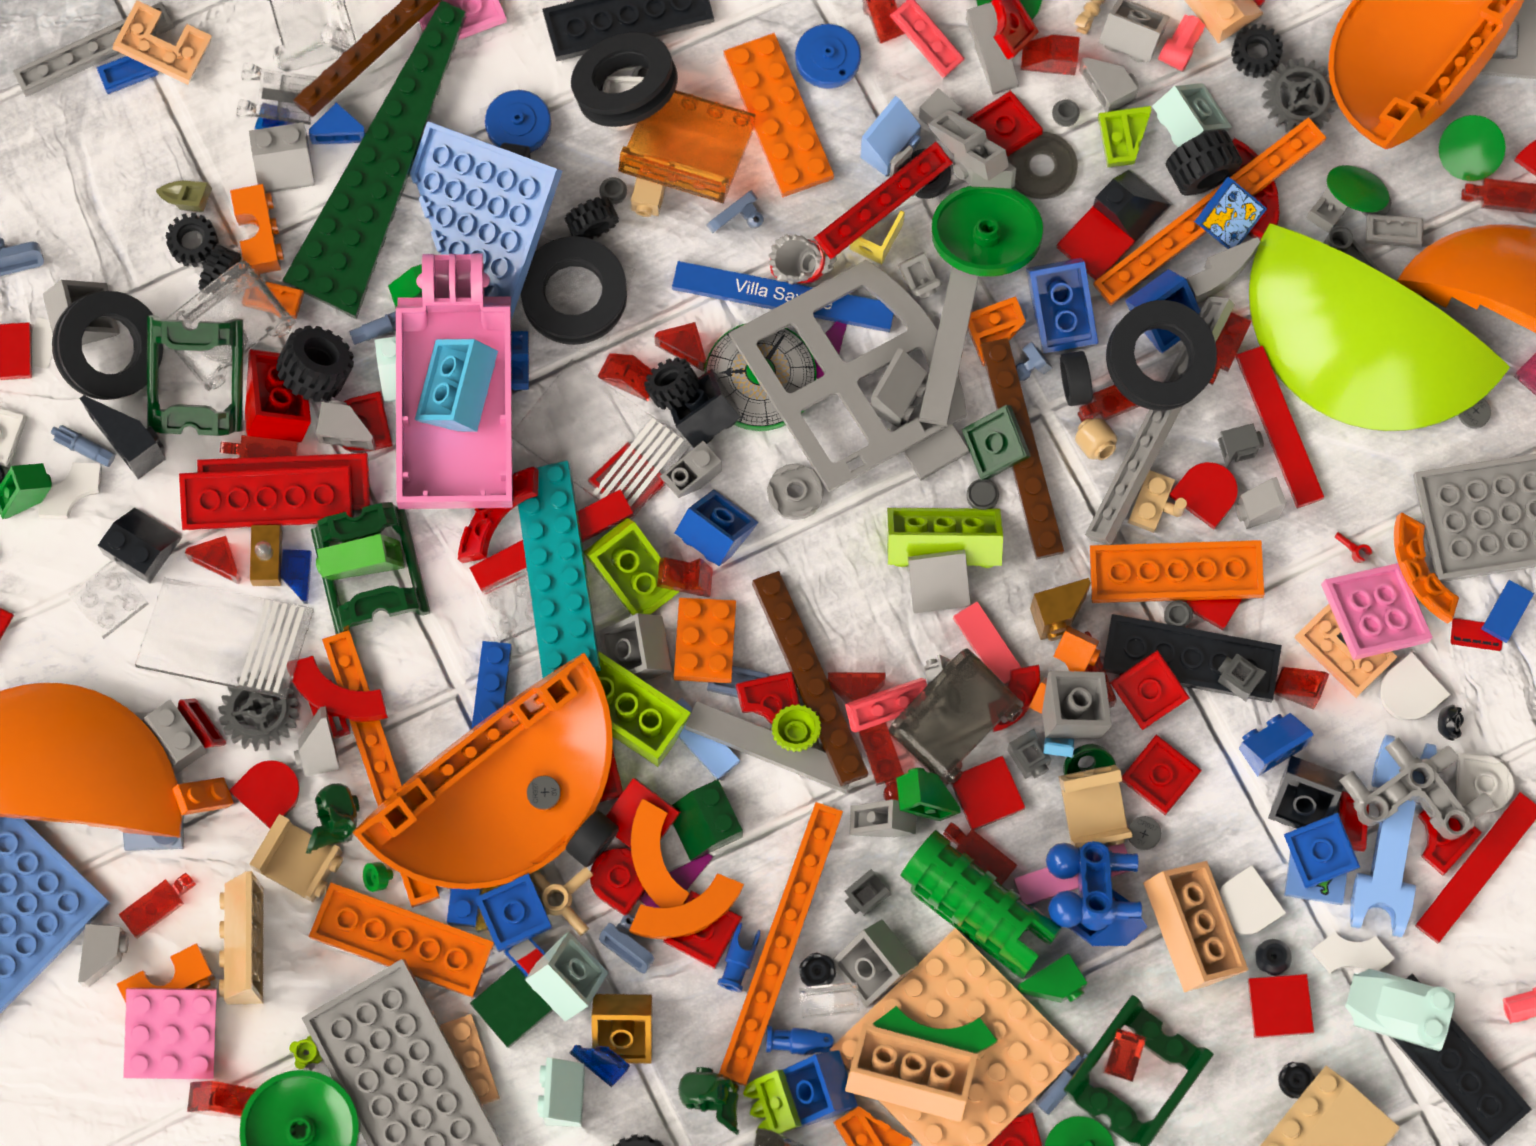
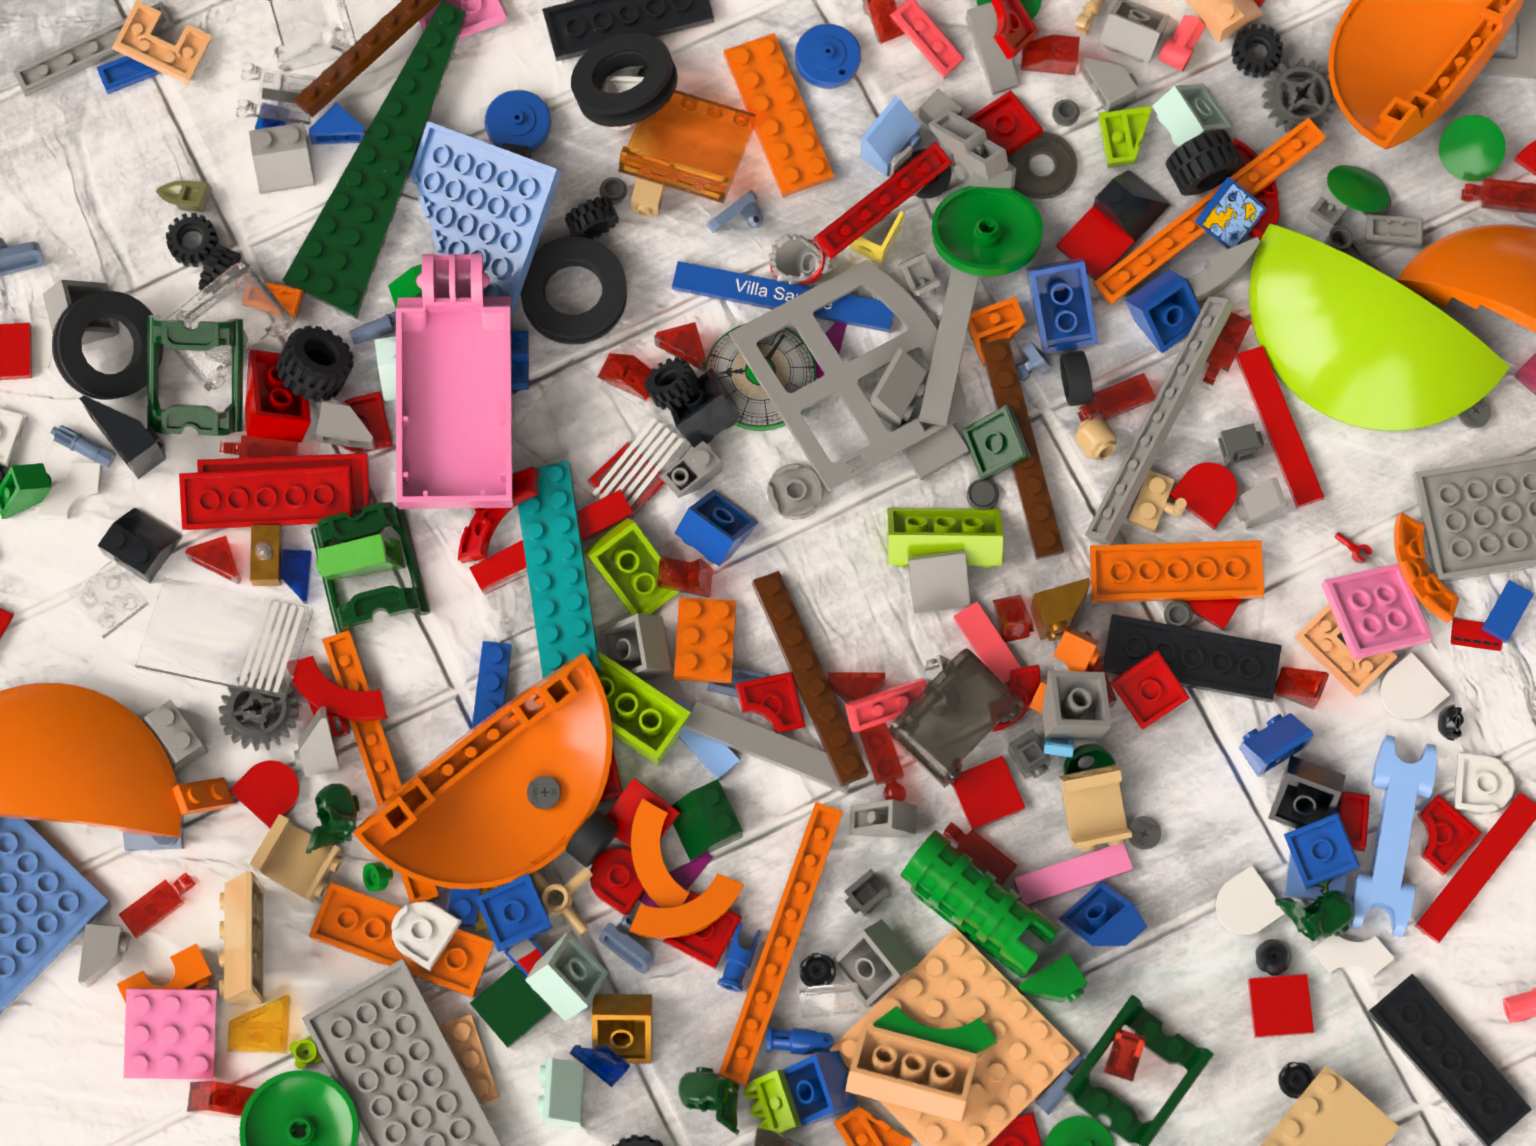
(200, 723): red tile -> none
(253, 207): orange arch -> none
(261, 1029): none -> clear yellow wing
(423, 932): none -> white tile
(456, 384): medium azure slope -> none
(796, 728): lime hat -> none
(925, 795): green slope -> none
(1013, 618): none -> clear red slope
(1094, 885): blue piece -> none
(1160, 775): red tile -> none
(1183, 323): black tyre -> none
(1195, 925): light nougat slope -> none
(1240, 676): dark grey window -> none
(1323, 917): none -> dark green head
(1401, 1008): light aqua slope -> none
(1432, 795): light grey pin -> none

